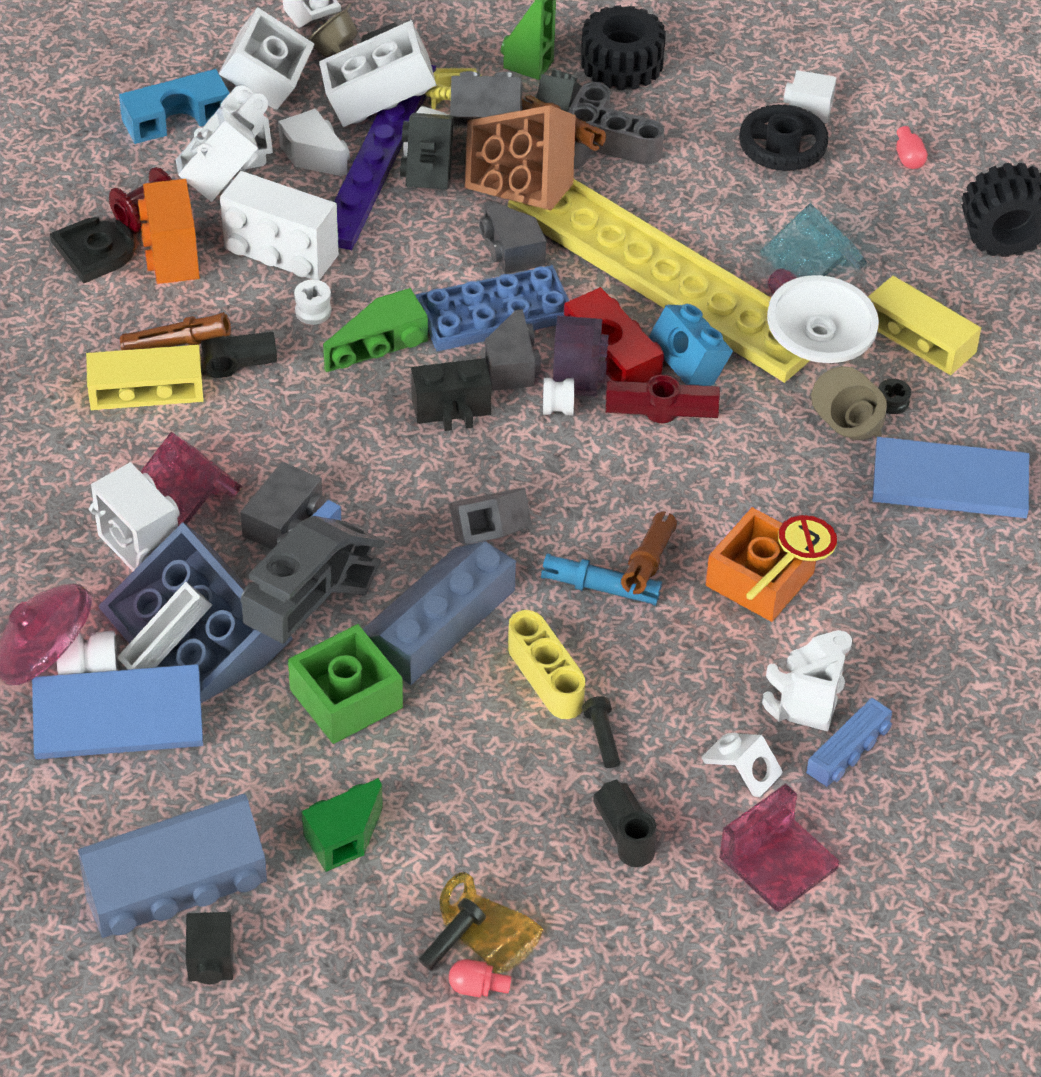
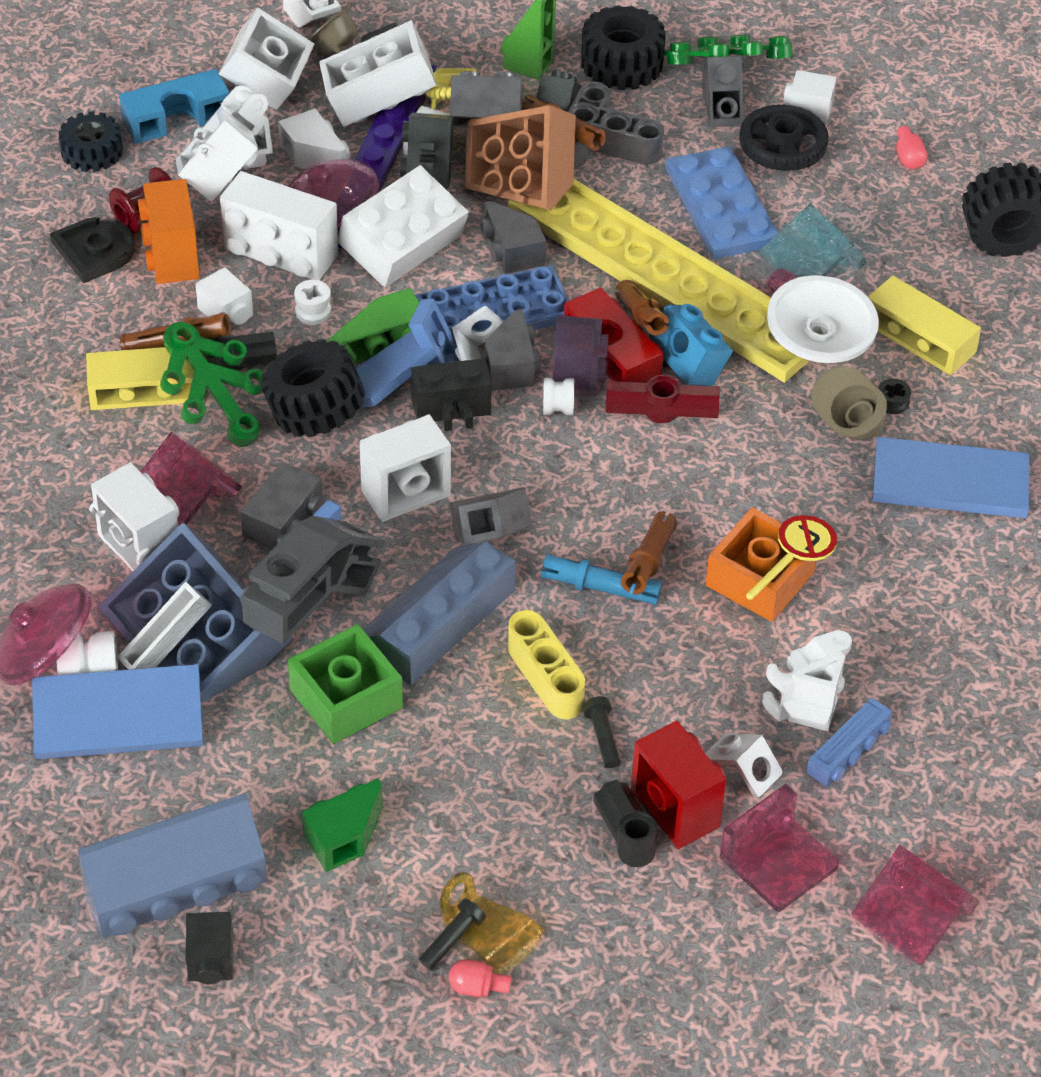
(90, 141): none -> black wheel
(210, 377): none -> green plant
(226, 294): none -> white brick
(312, 388): none -> black tyre
(339, 181): none -> clear pink dish
(402, 226): none -> white brick
(405, 467): none -> white brick
(425, 344): none -> medium blue piece
(469, 340): none -> white bracket
(644, 310): none -> dark orange pin
(678, 783): none -> red brick
(708, 46): none -> green plant
(721, 202): none -> medium blue plate
(723, 90): none -> flat silver slope
(912, 905): none -> clear pink bracket

